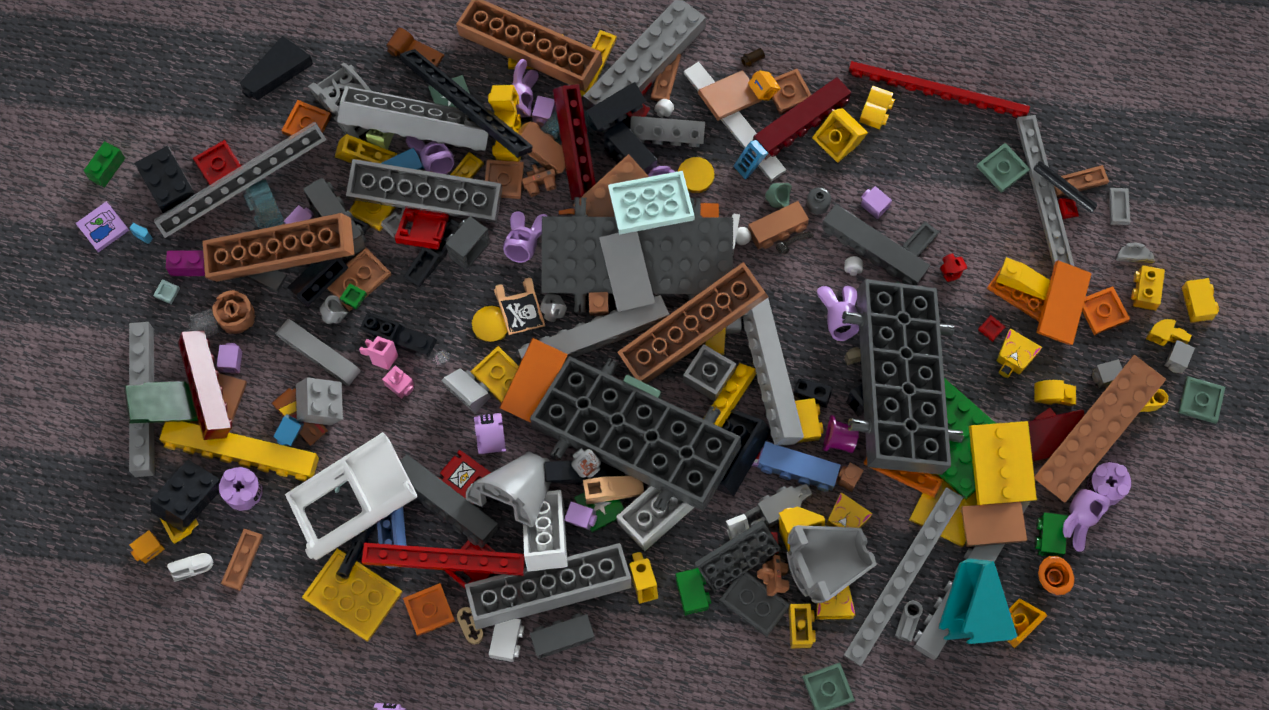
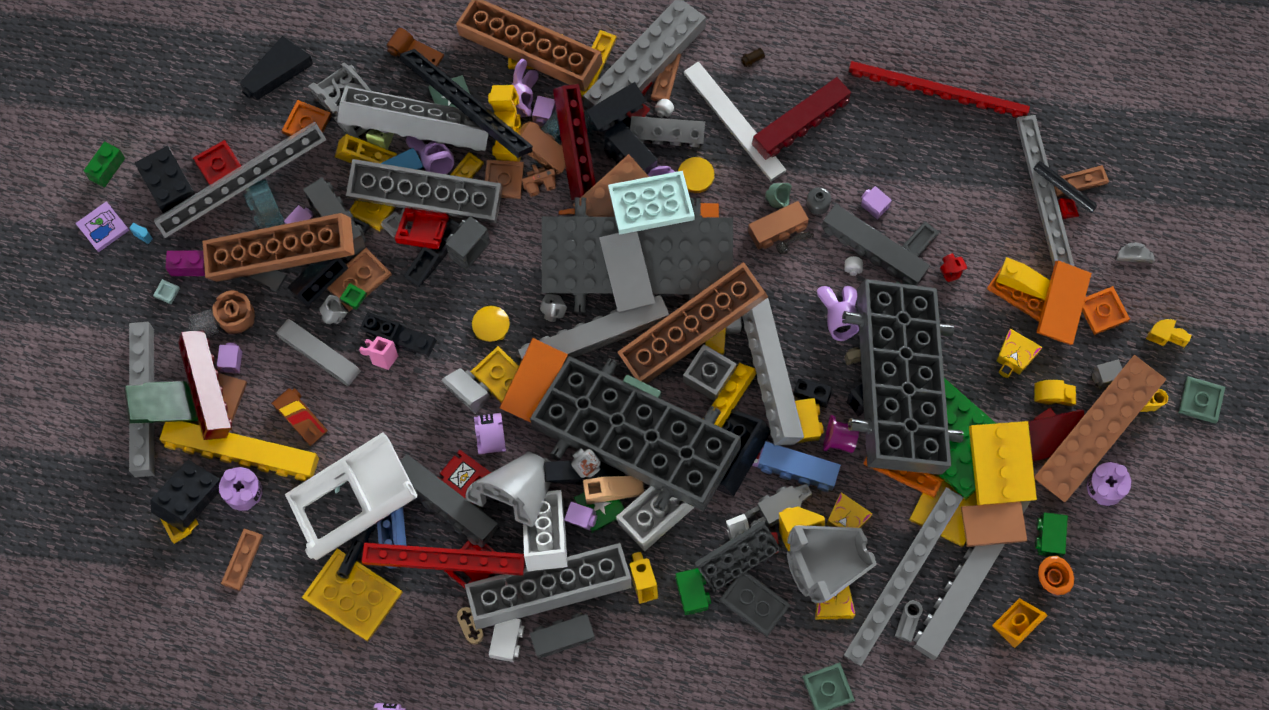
(146, 547): light orange brick -> none
(190, 566): white arm -> none
(288, 430): dark azure brick -> none
(319, 401): light grey brick -> none
(398, 382): bright pink brick -> none
(428, 609): orange plate -> none
(441, 357): clear plate -> none
(520, 311): flag -> none
(522, 241): lavender piece -> none
(598, 303): nougat brick -> none
(728, 95): nougat tile -> none
(740, 235): white tile -> none
(759, 151): dark azure slope -> none
(763, 85): light orange brick -> none
(771, 576): nougat hips -> none
(792, 91): nougat tile -> none
(801, 626): yellow brick -> none
(839, 134): yellow slope -> none
(849, 476): nougat brick -> none
(876, 107): yellow brick -> none
(977, 605): teal ladder -> none
(991, 328): red tile -> none
(1003, 167): sand green plate -> none
(1083, 514): lavender piece -> none
(1119, 206): light grey tile -> none
(1148, 287): yellow brick -> none
(1179, 357): light grey brick -> none
(1200, 300): yellow brick -> none

